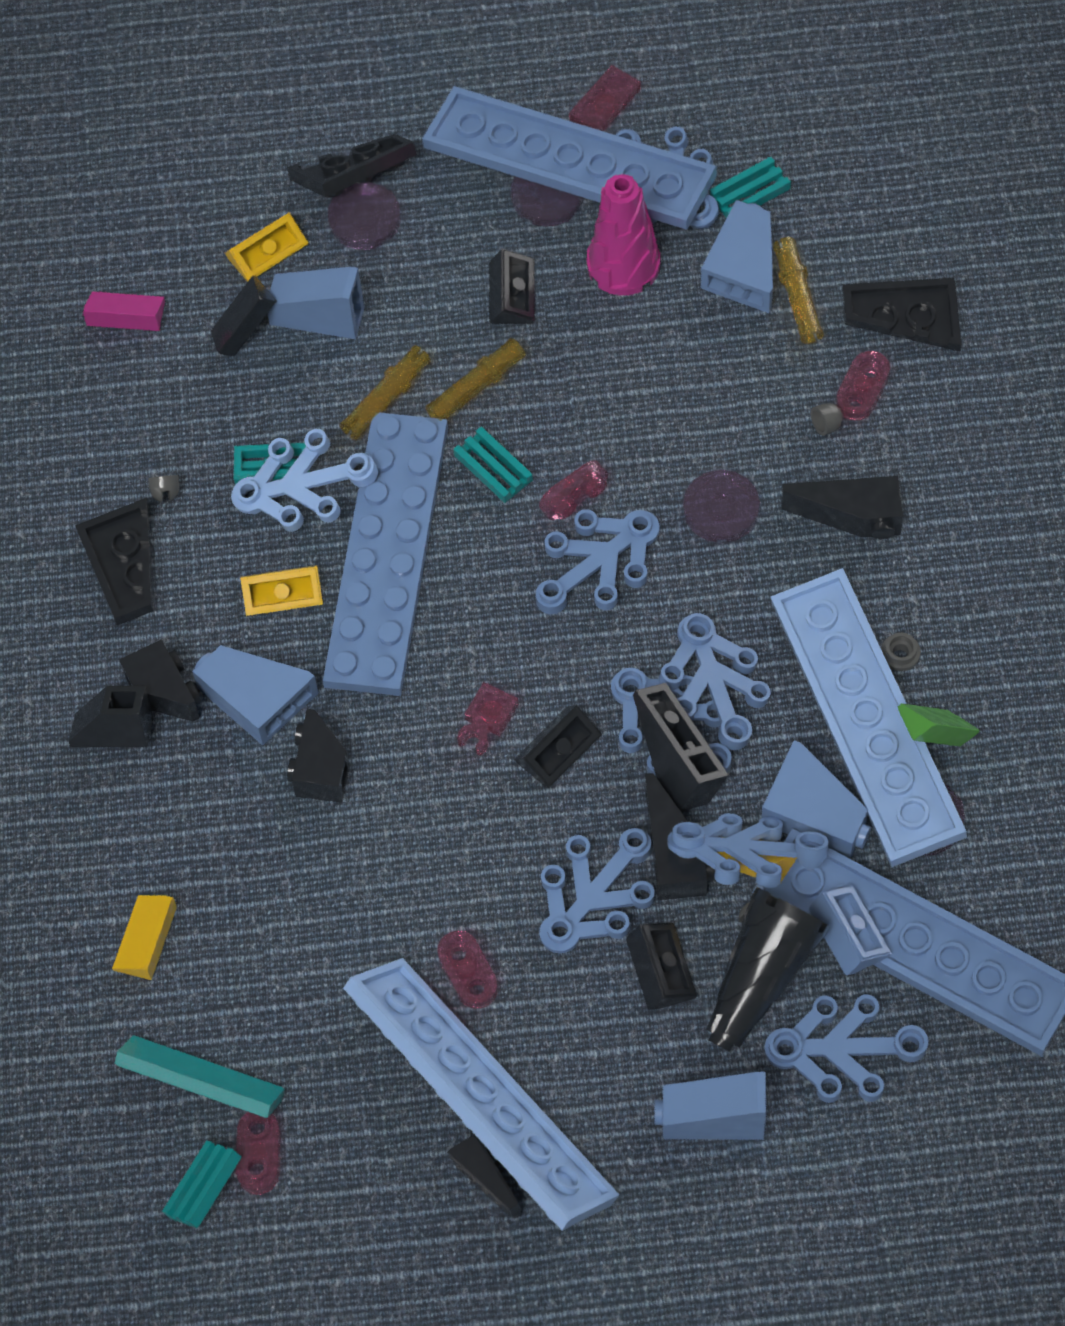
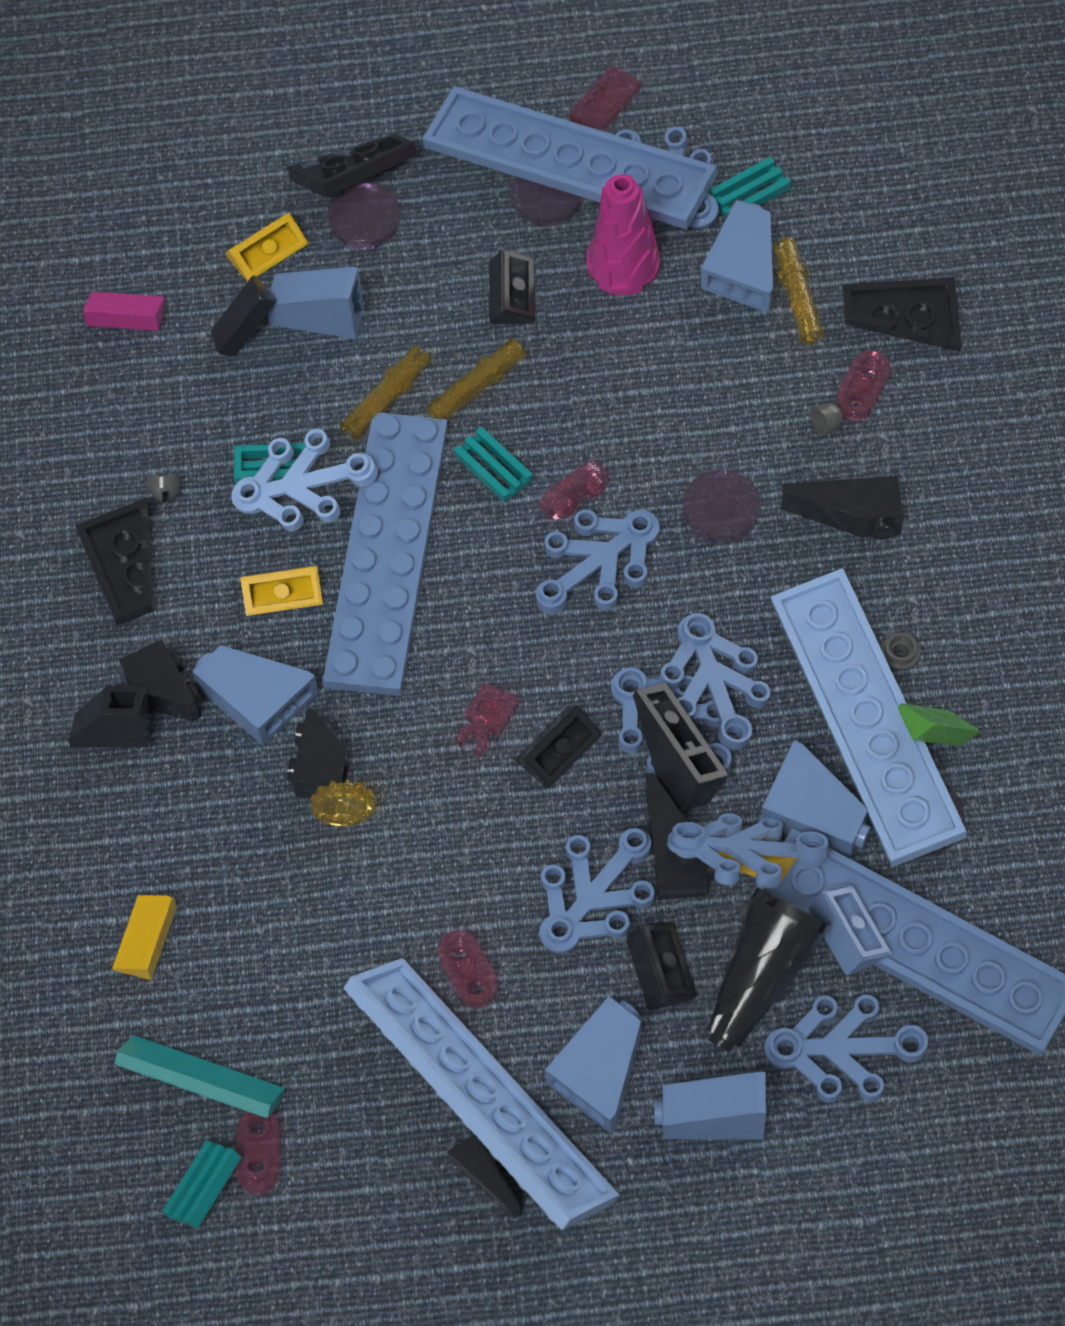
(343, 813): none -> clear yellow gear
(599, 1062): none -> medium blue slope

